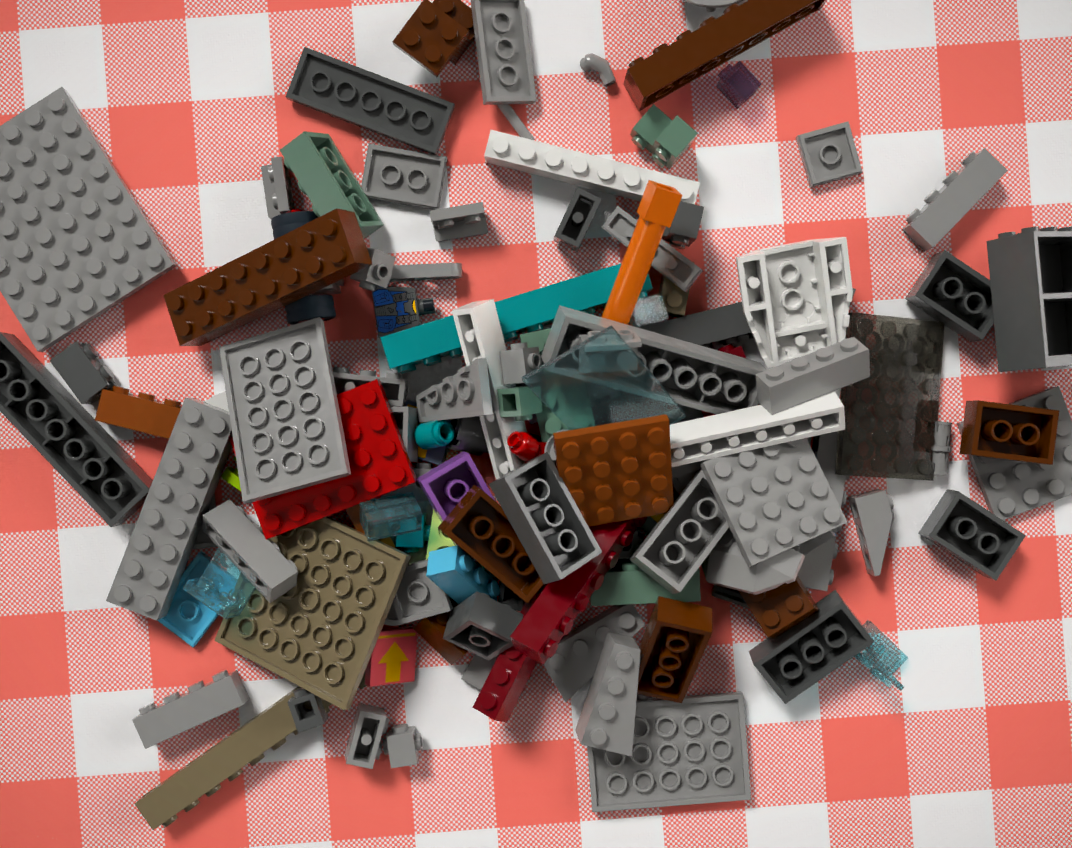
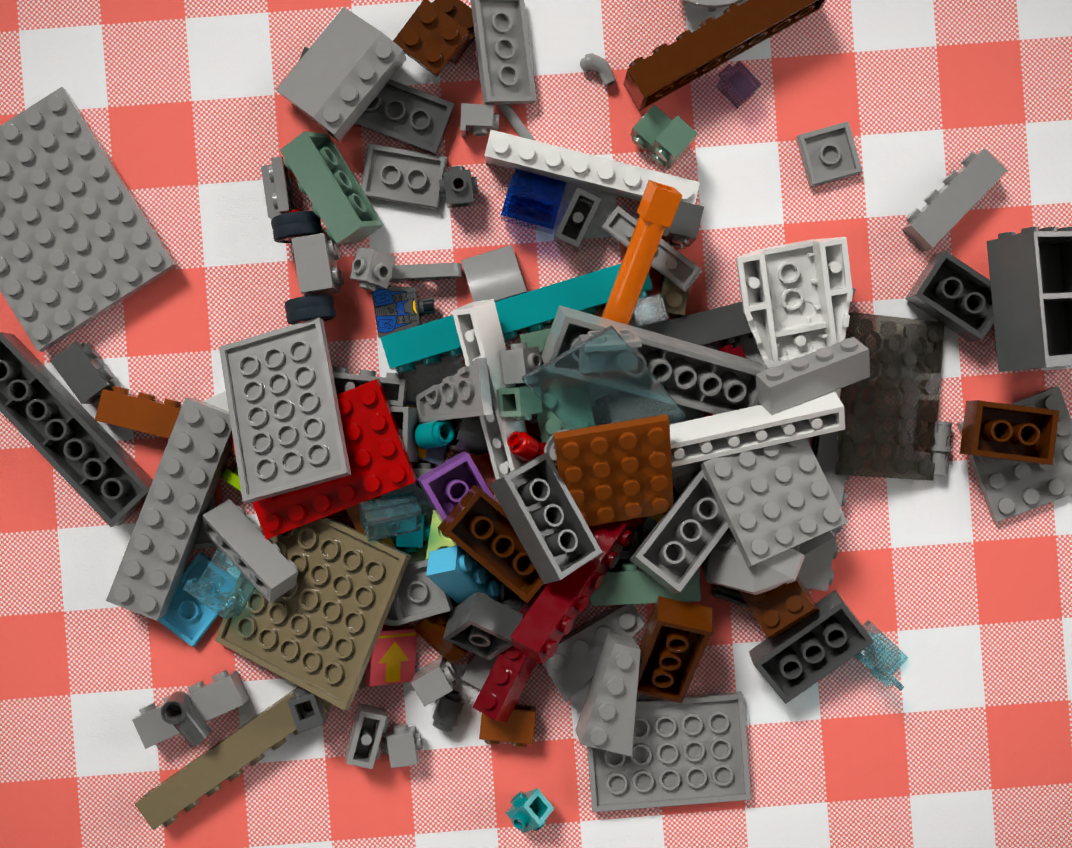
(187, 721): none -> dark grey piece
(268, 278): reddish brown brick -> none
(342, 73): none -> light grey slope
(434, 680): none -> light grey brick
(448, 711): none -> dark grey brick
(458, 197): none -> dark grey brick
(459, 222): light grey bracket -> none
(478, 119): none -> light grey brick
(494, 275): none -> light grey slope
(518, 729): none -> dark orange brick
(529, 810): none -> teal brick
(533, 201): none -> clear blue slope
(872, 522): light grey slope -> none
(972, 534): dark grey brick -> none

